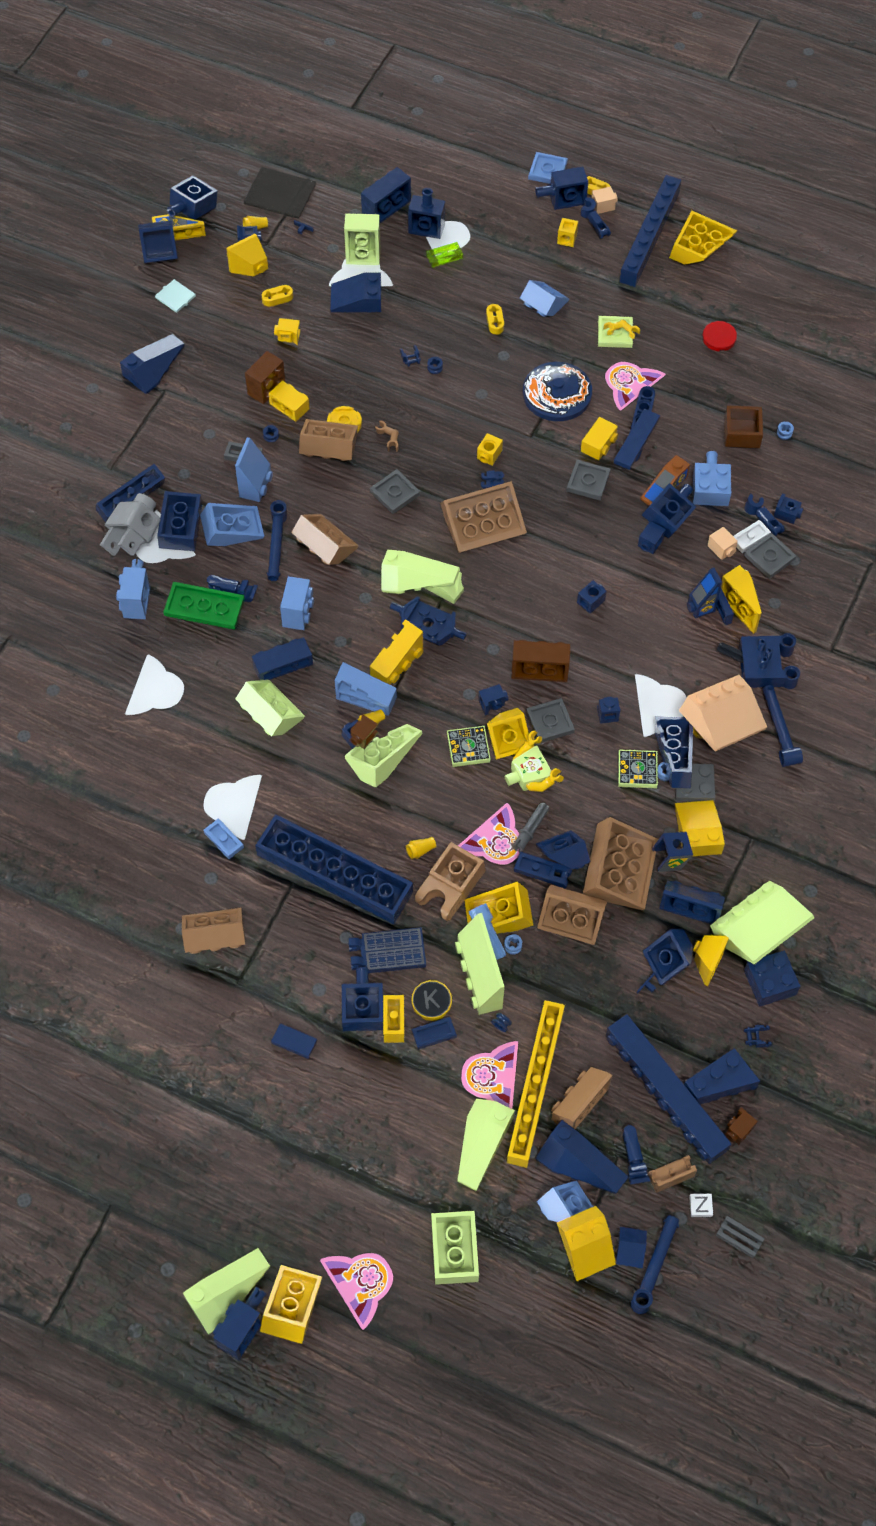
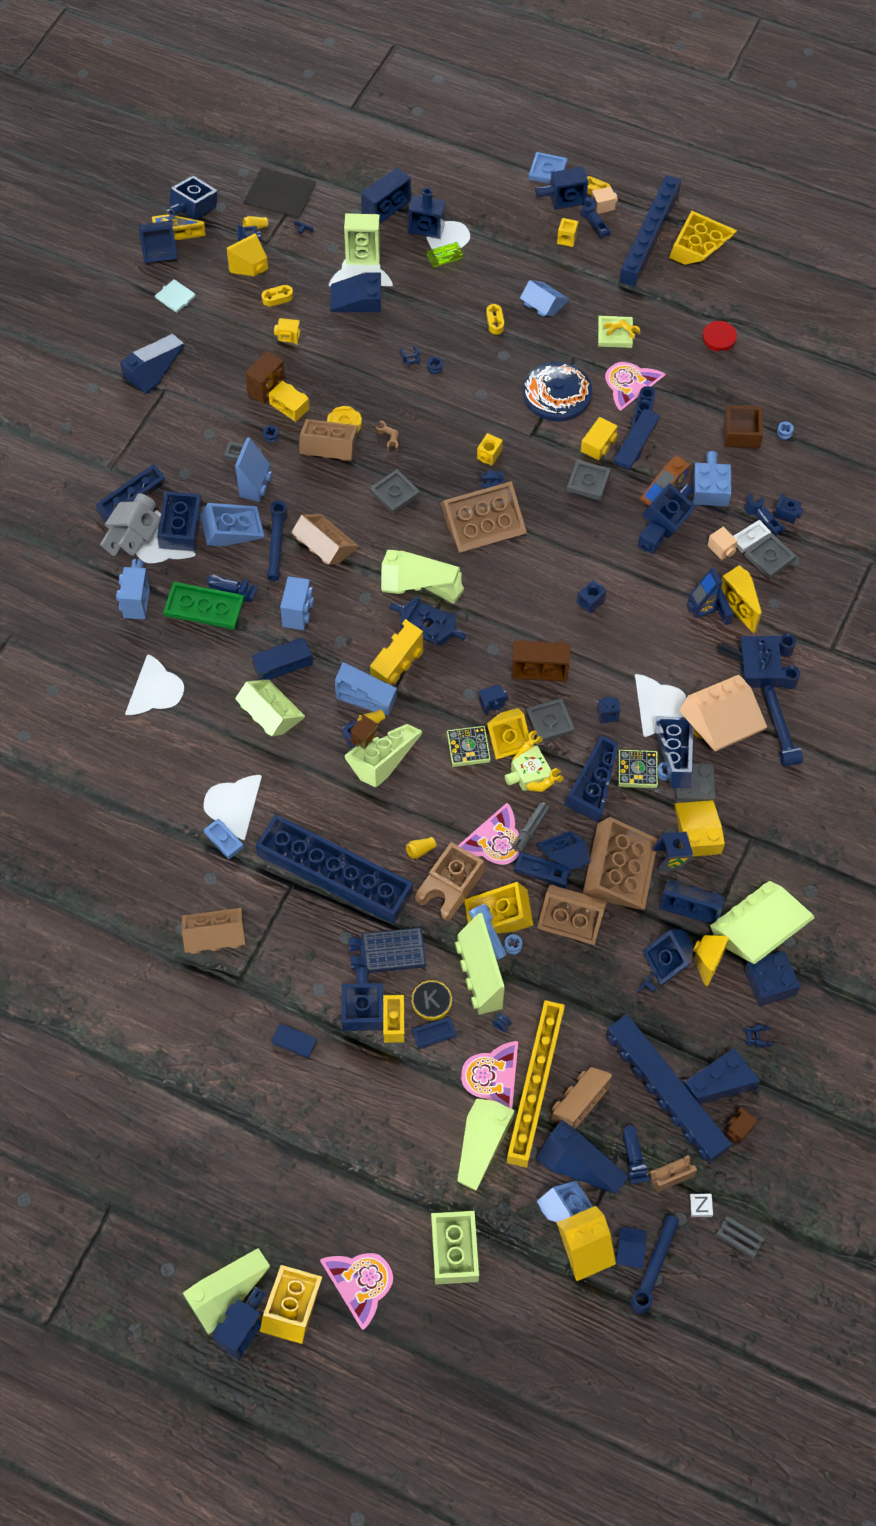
(592, 784): none -> dark blue wedge

